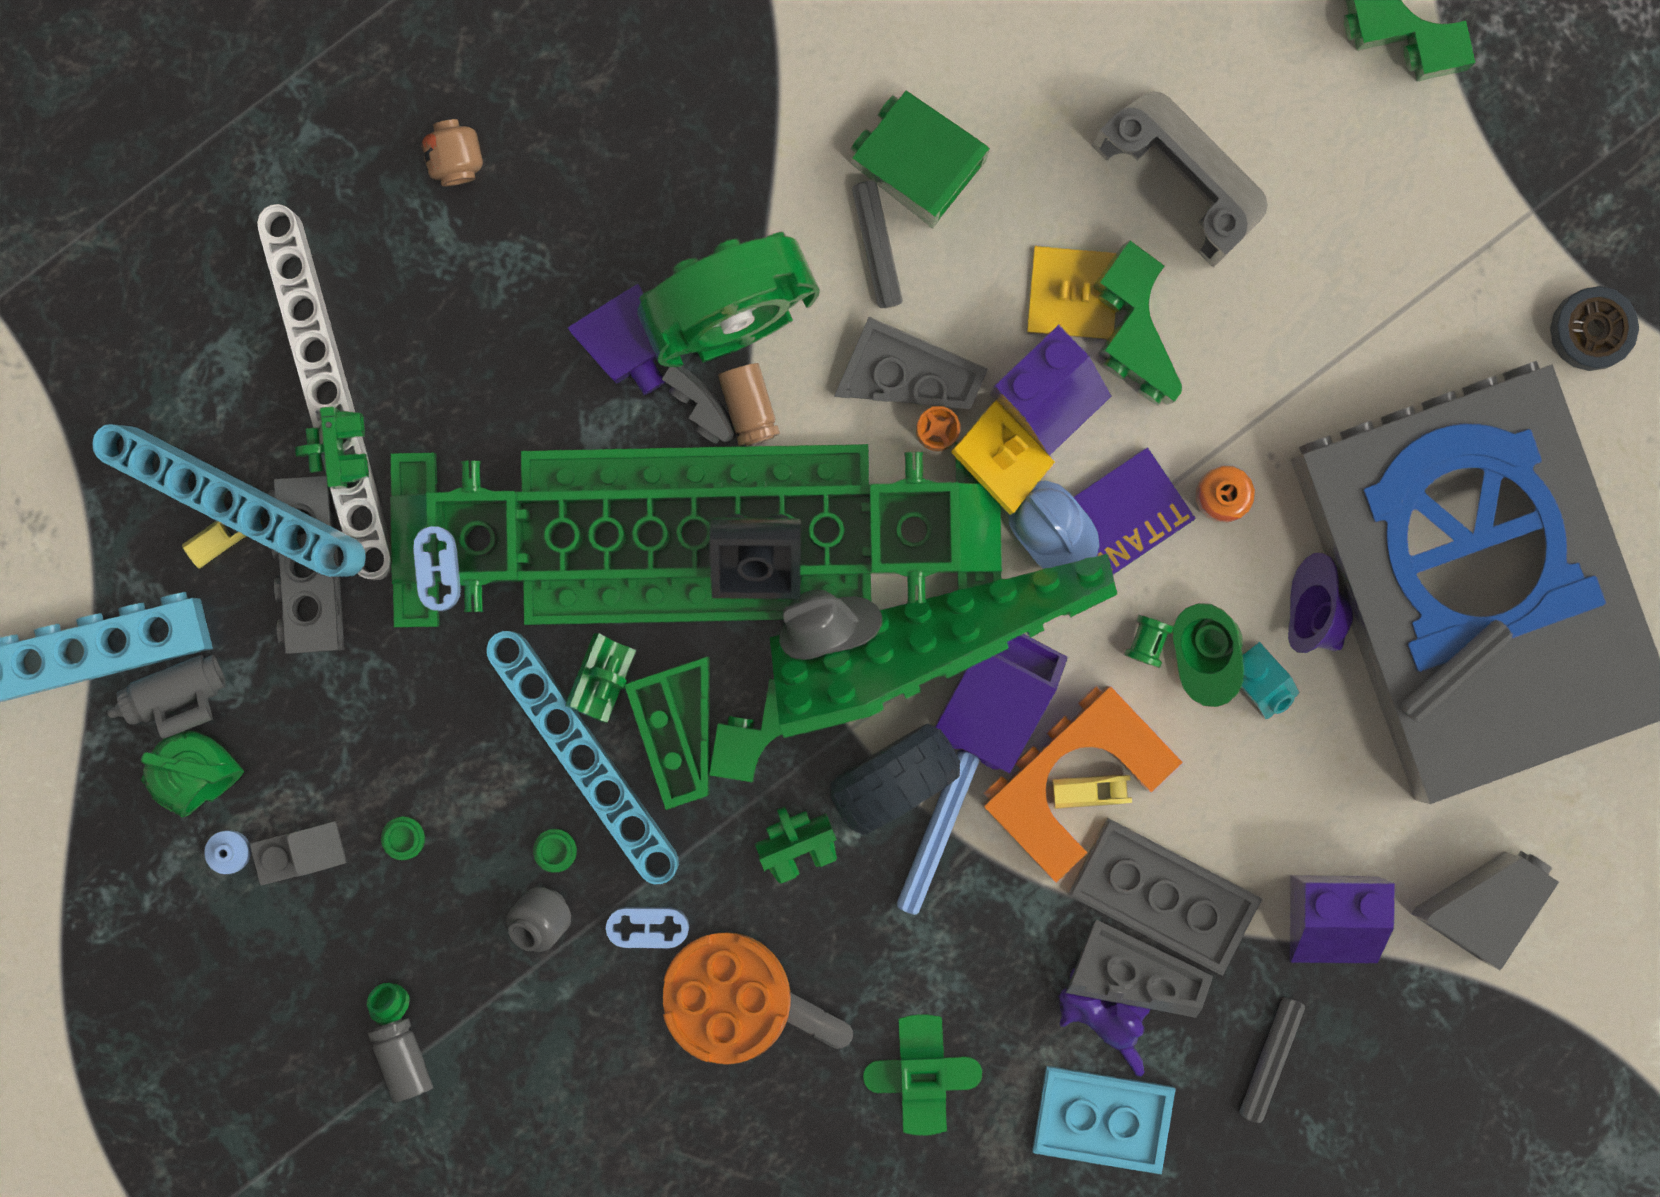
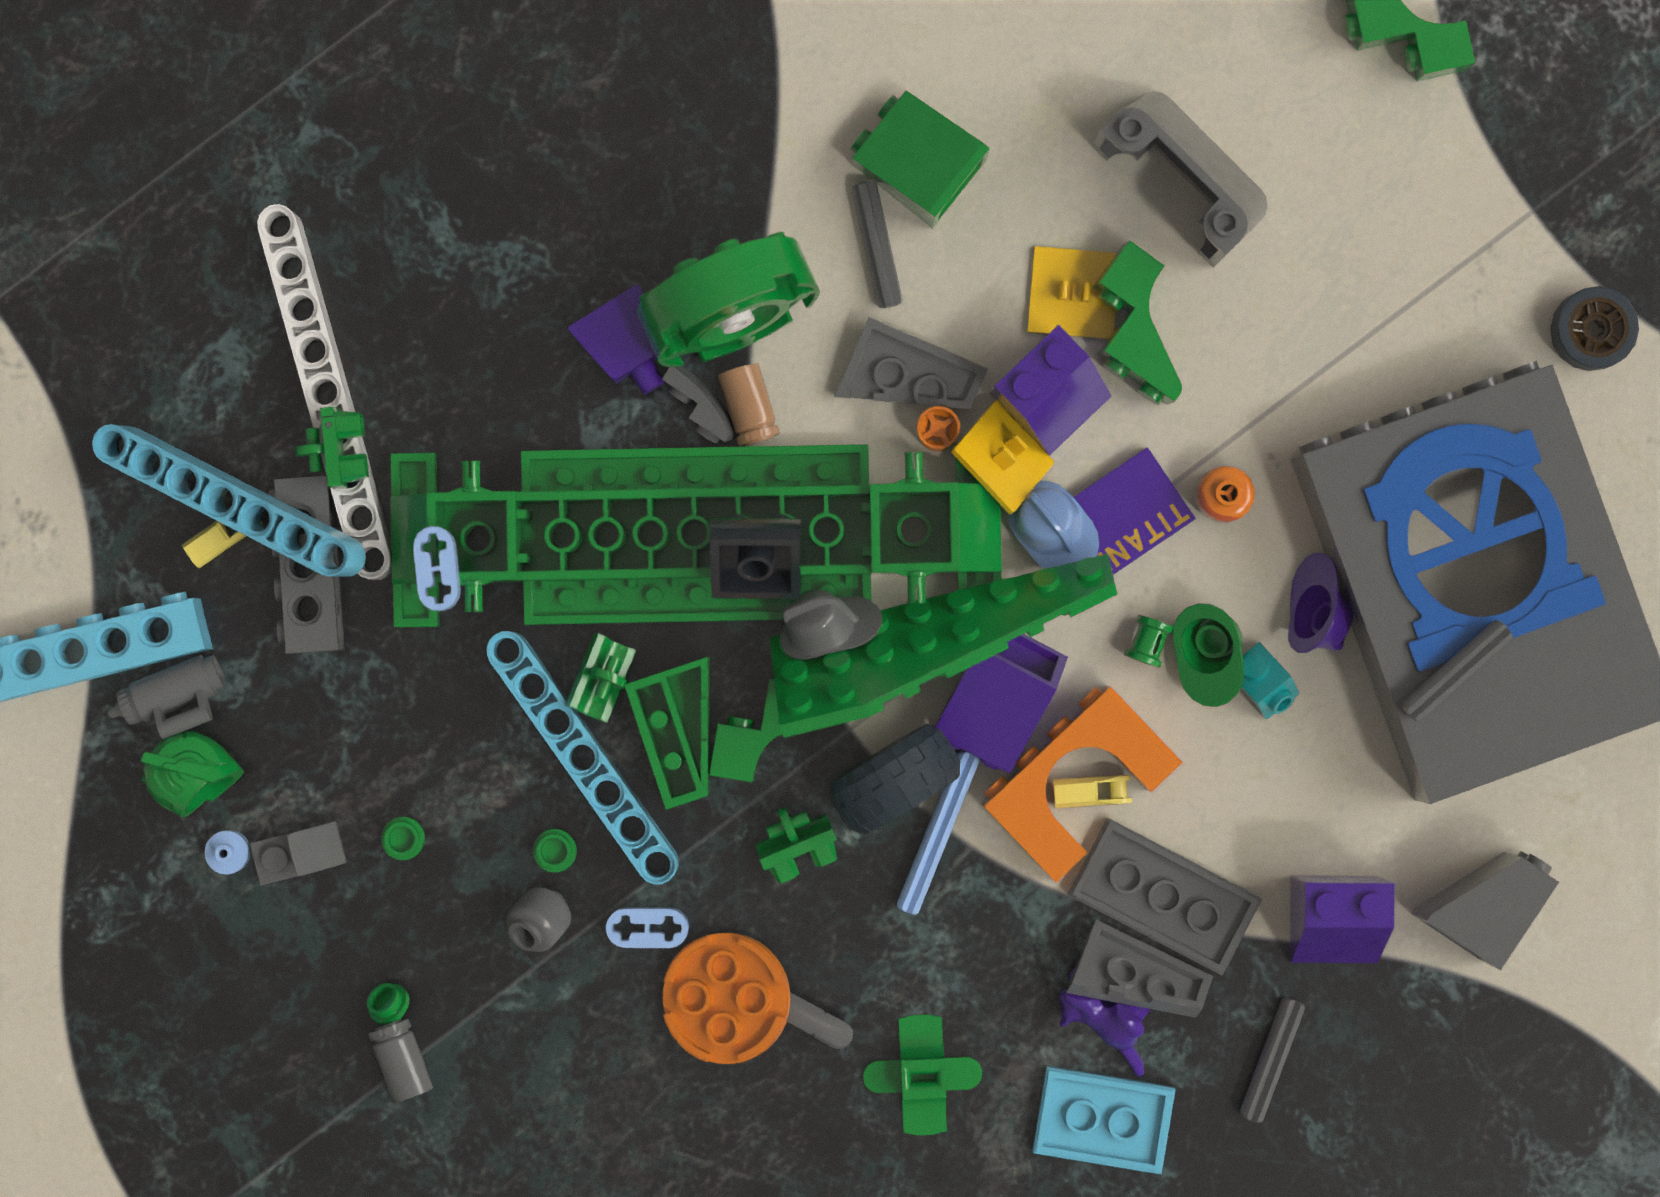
(452, 153): medium nougat head -> none

